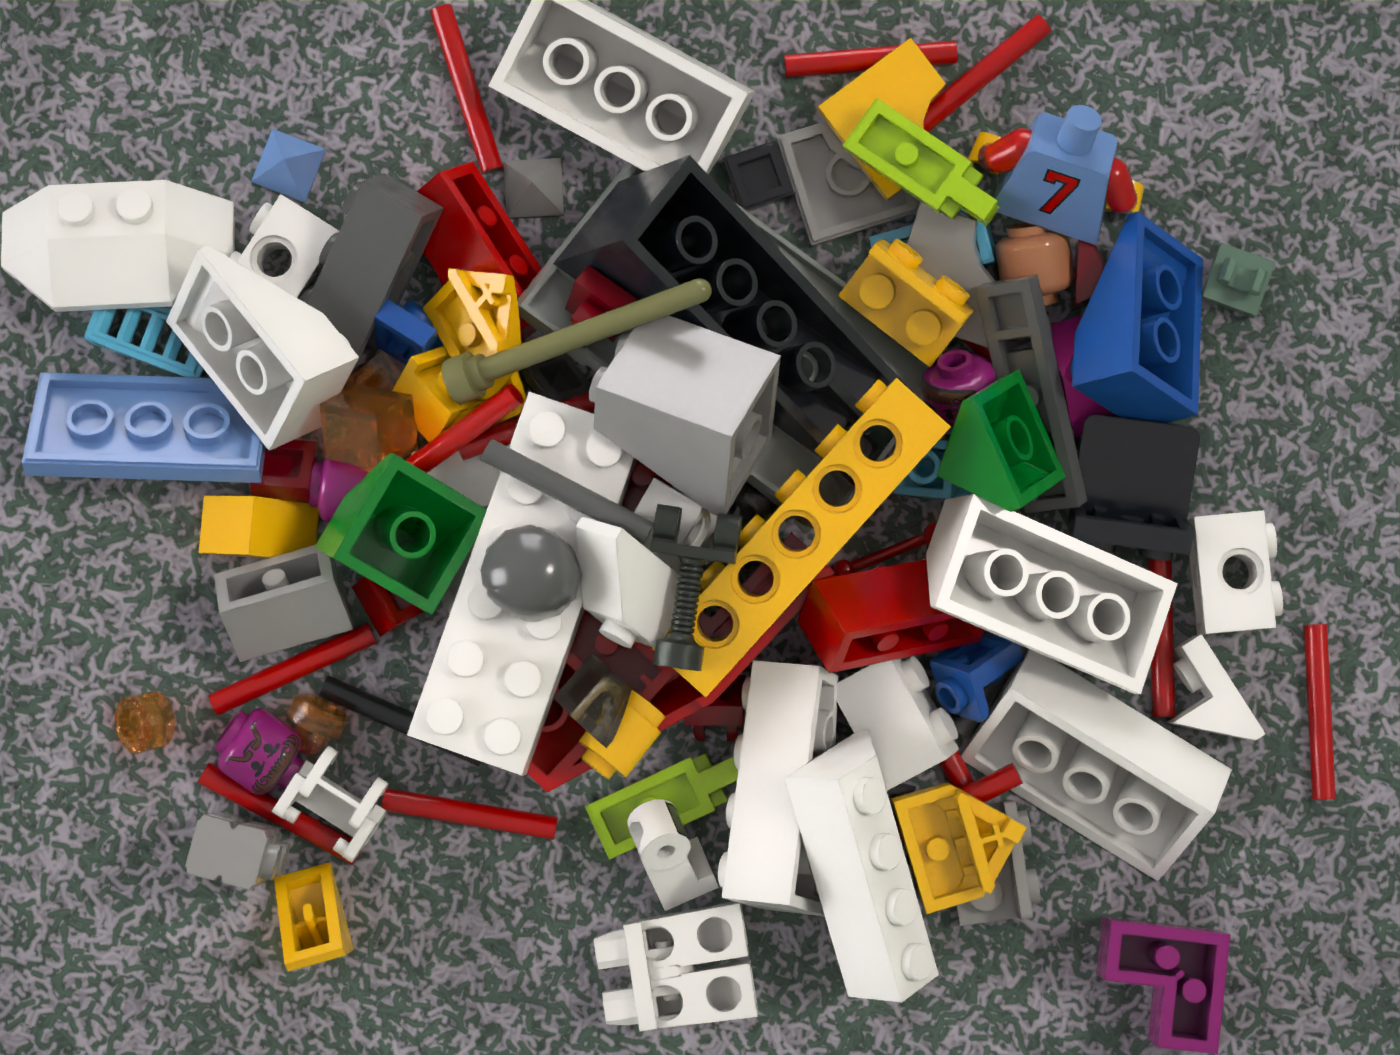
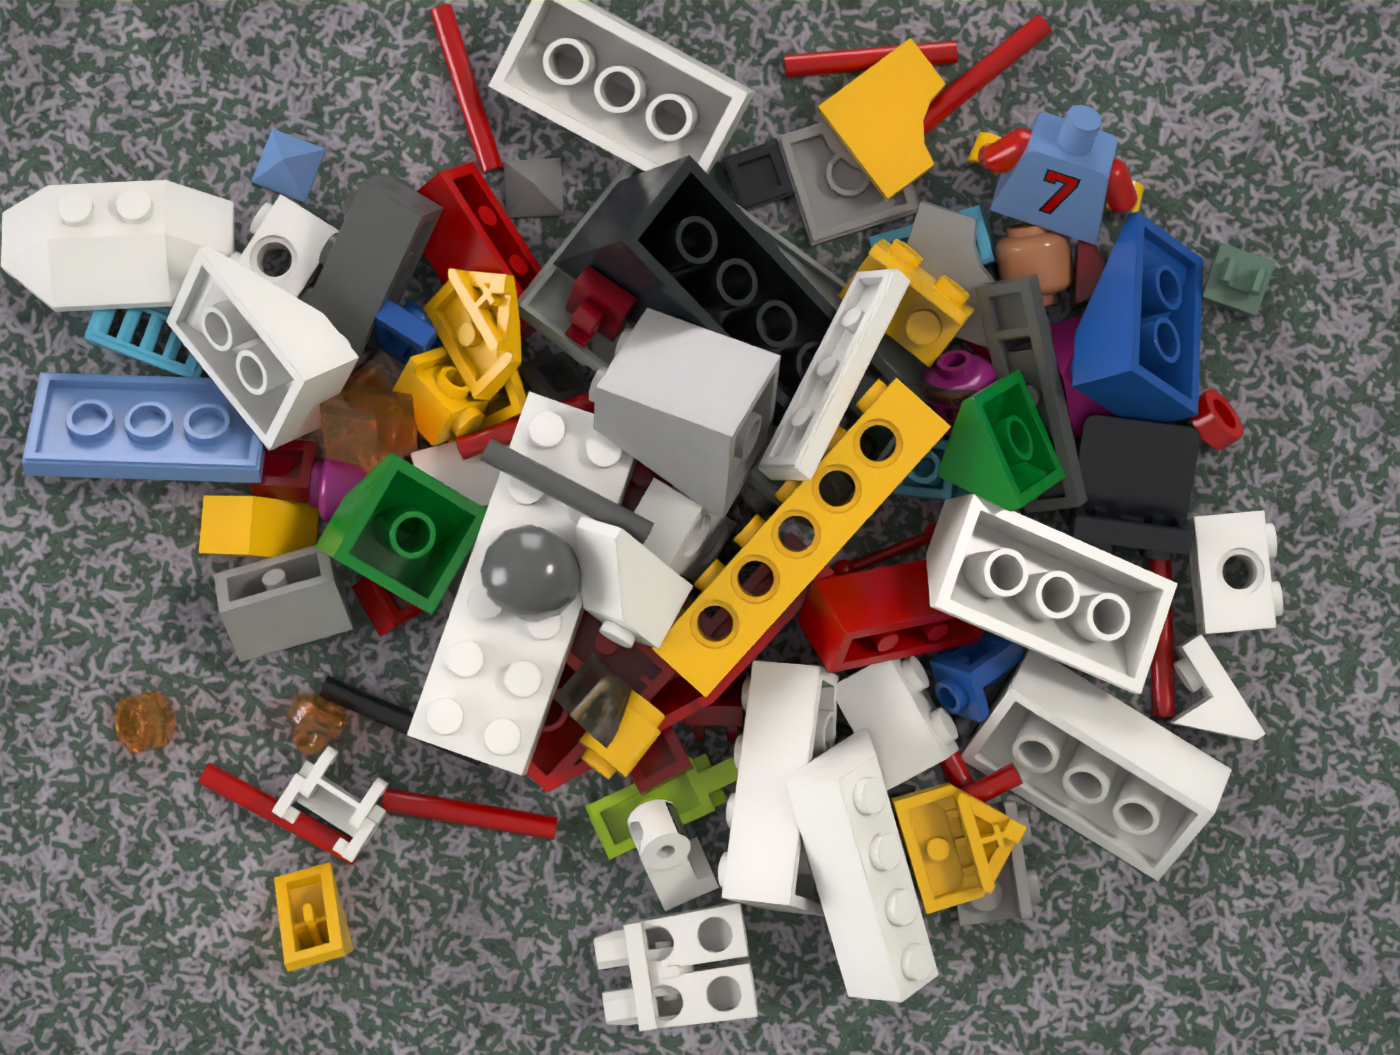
(236, 850): light grey brick -> none
(259, 751): magenta head -> none
(292, 669): red bar -> none
(467, 429): red piece -> none
(471, 375): olive piece -> none
(661, 763): none -> dark red tile
(679, 647): pearl dark grey bar -> none
(833, 375): none -> white tile
(919, 164): lime hinge -> none
(1186, 976): magenta brick -> none
(1216, 421): none -> red tile
(1319, 712): red piece -> none

